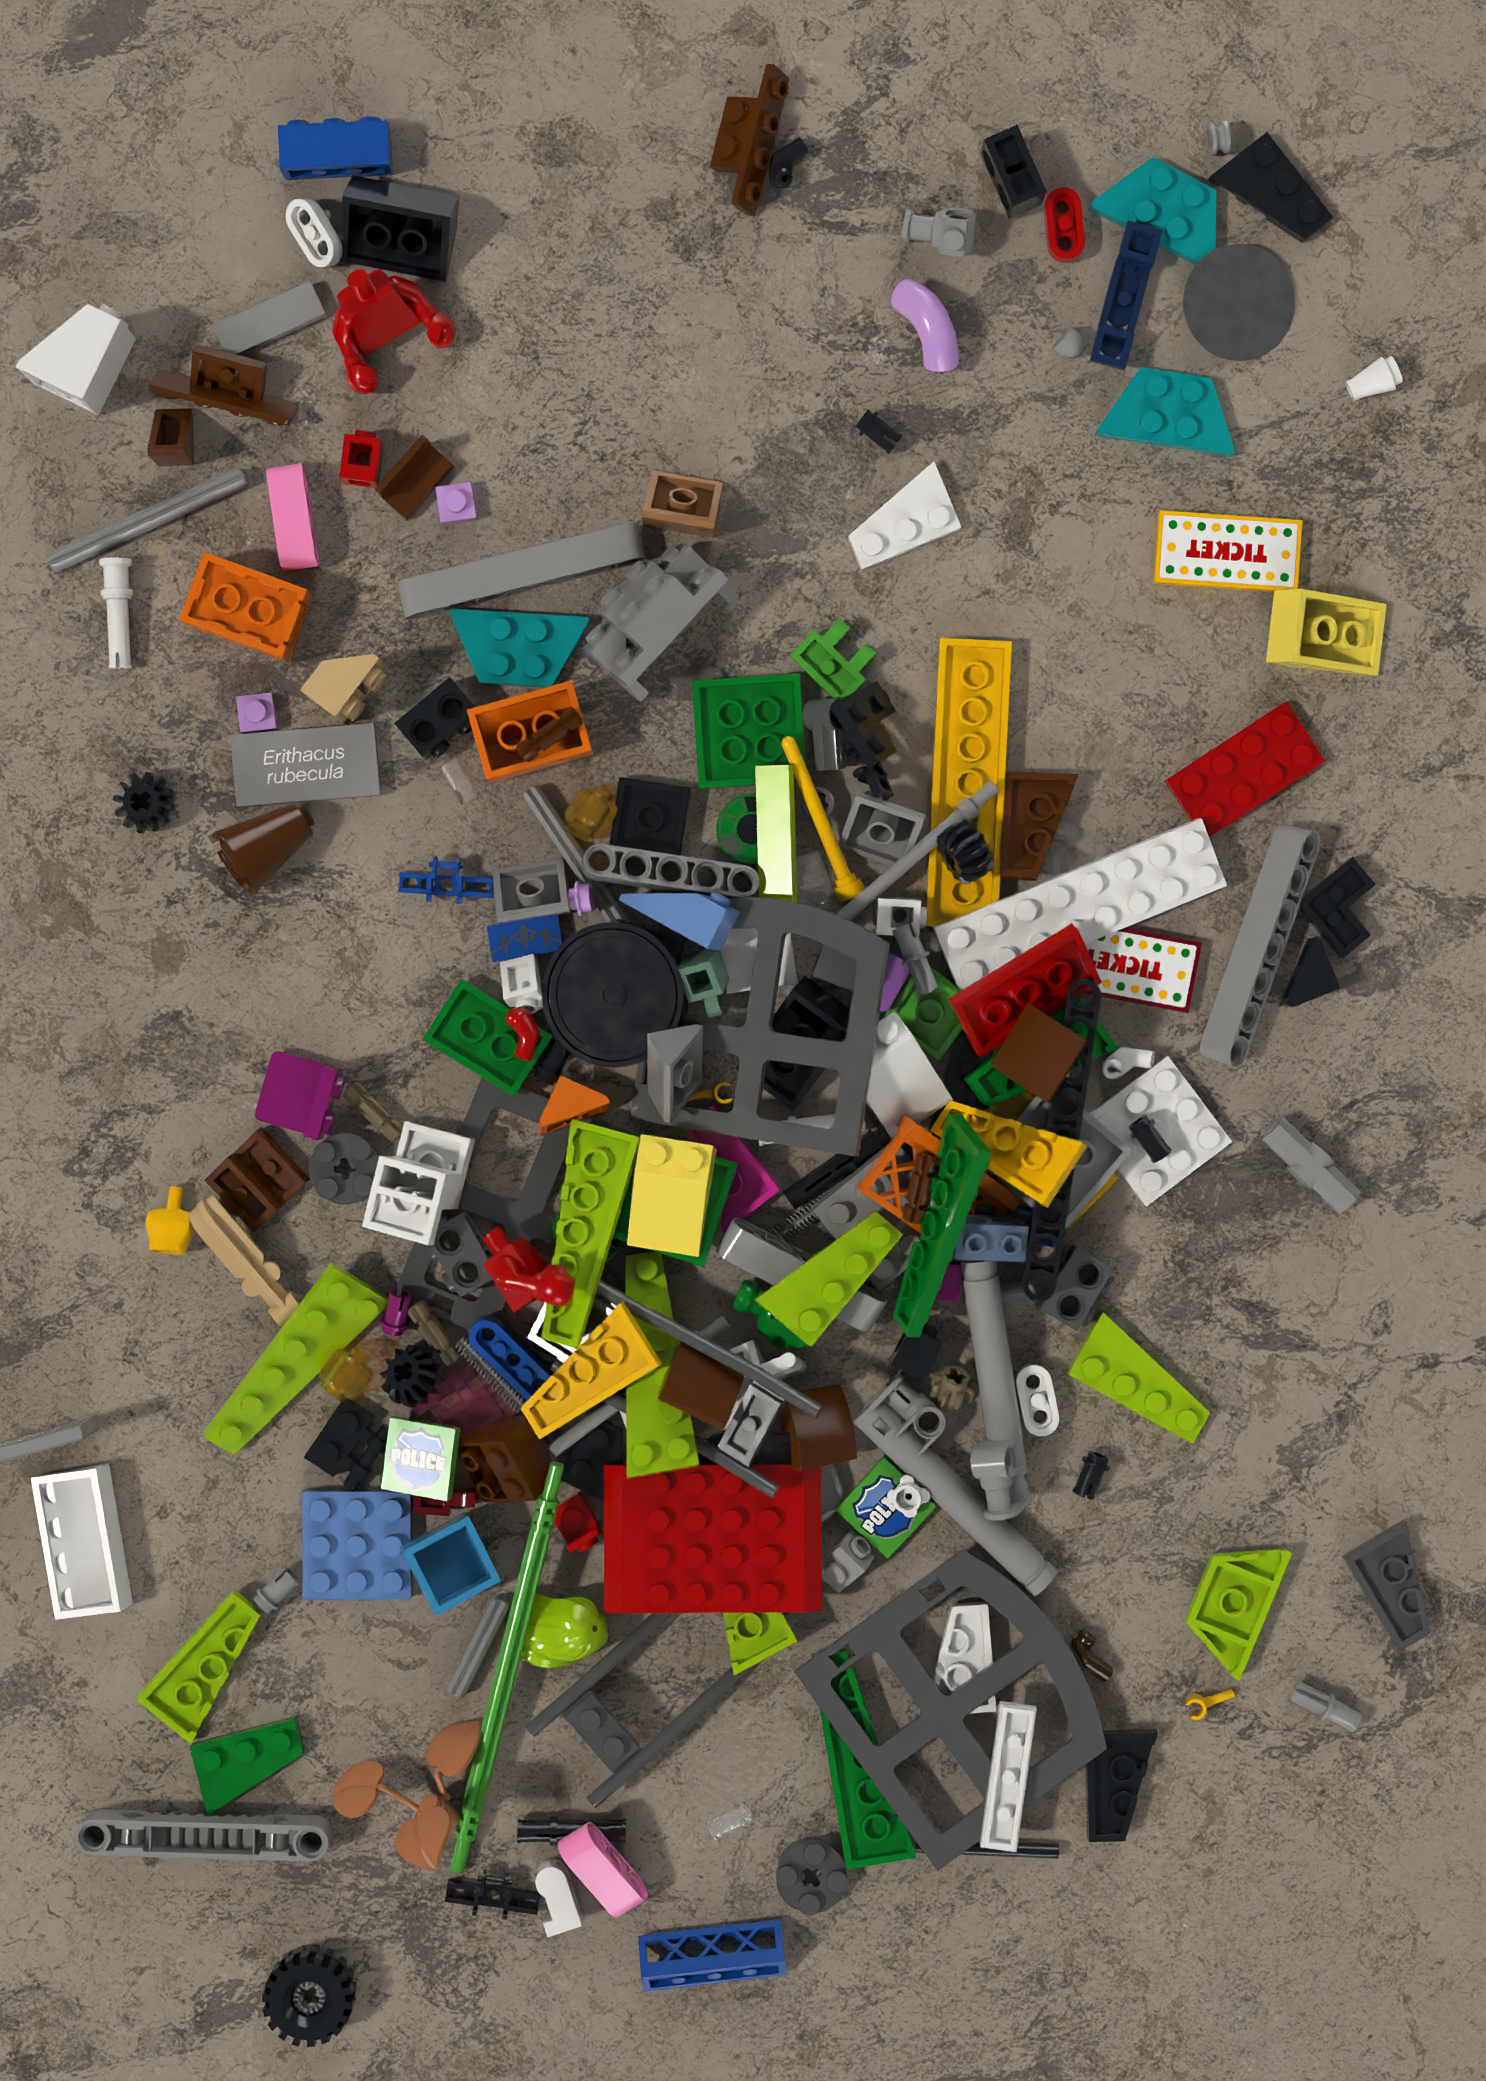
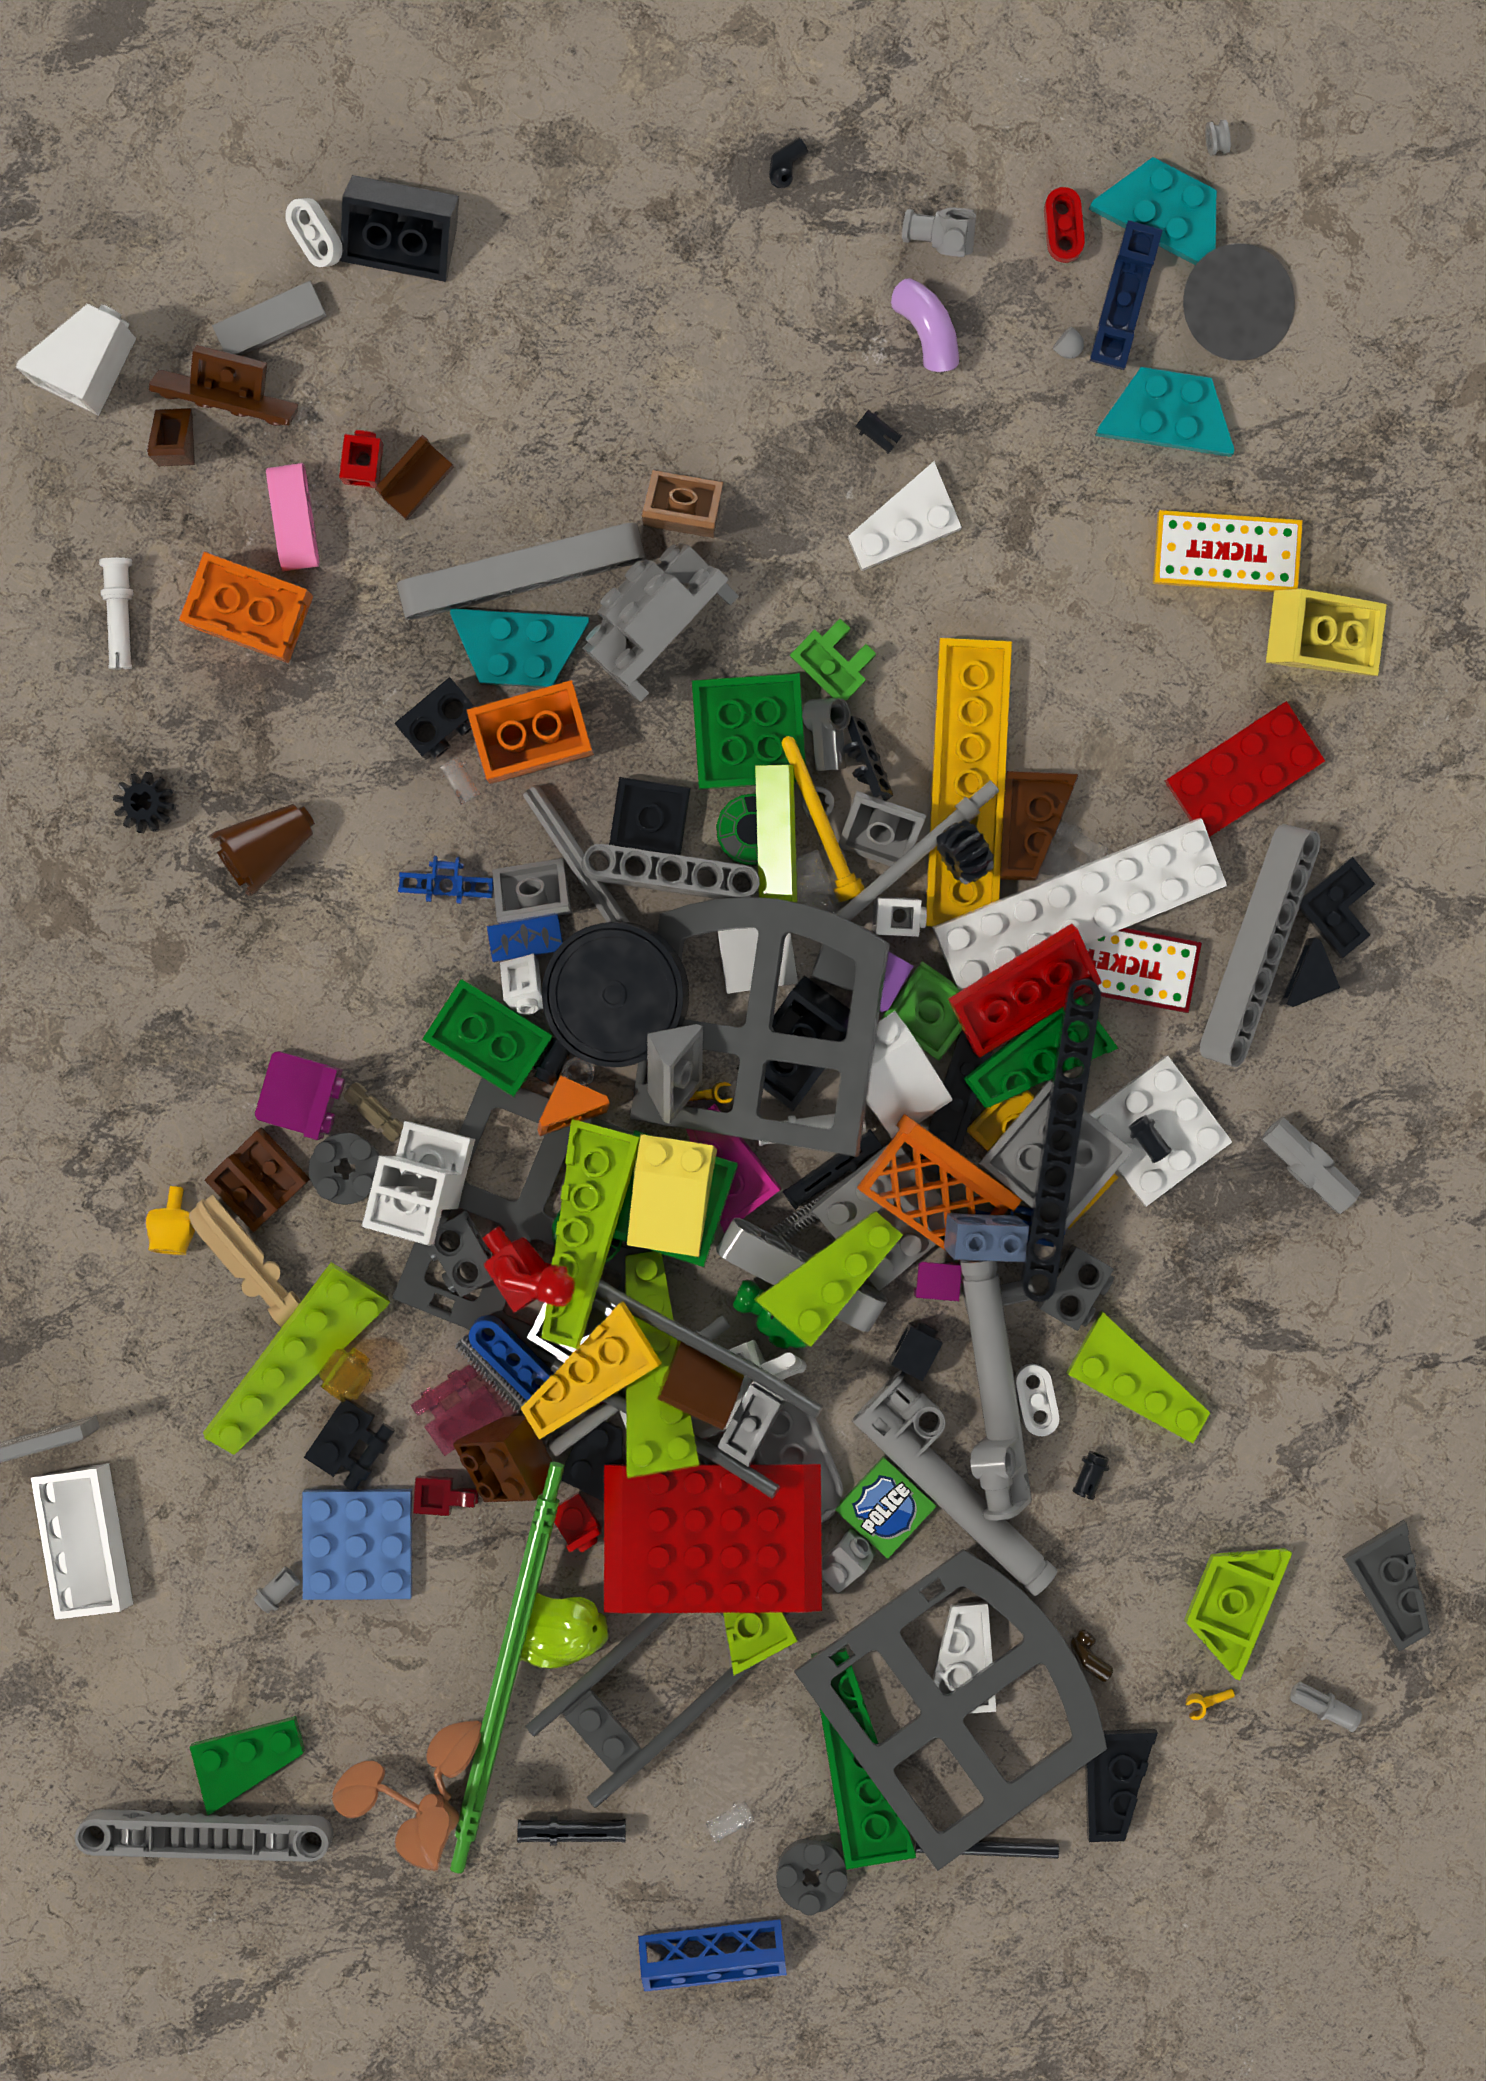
(147, 519): light grey axle -> none
(194, 1674): lime wing -> none
(257, 713): lavender plate -> none
(305, 765): light grey tile -> none
(320, 2016): black bush -> none
(335, 149): blue brick -> none
(344, 684): tan slope -> none
(376, 312): red torso -> none
(394, 1320): magenta pin -> none
(411, 1376): black gear -> none
(420, 1458): tile -> none
(434, 1333): dark tan axle -> none
(450, 1564): dark azure piece -> none
(456, 503): lavender plate -> none
(478, 1647): light grey axle -> none
(482, 1889): black piece -> none
(526, 1029): red arm -> none
(549, 734): reddish brown axle -> none
(558, 1889): white leg -> none
(581, 898): lavender plate -> none
(590, 813): clear yellow head -> none
(602, 1870): bright pink beam -> none
(693, 915): medium blue slope -> none
(705, 979): sand green brick -> none
(748, 138): reddish brown bracket -> none
(823, 1439): reddish brown slope -> none
(860, 718): black plate -> none
(898, 1496): white plate -> none
(915, 958): light grey axle -> none
(919, 1188): reddish brown axle -> none
(952, 1387): dark tan gear -> none
(953, 1191): green wing -> none
(1008, 1776): white tile -> none
(1013, 171): black brick -> none
(1021, 1154): yellow wing -> none
(1039, 1053): reddish brown slope -> none
(1125, 1059): white arm -> none
(1274, 187): black wing -> none
(1375, 379): white cone -> none

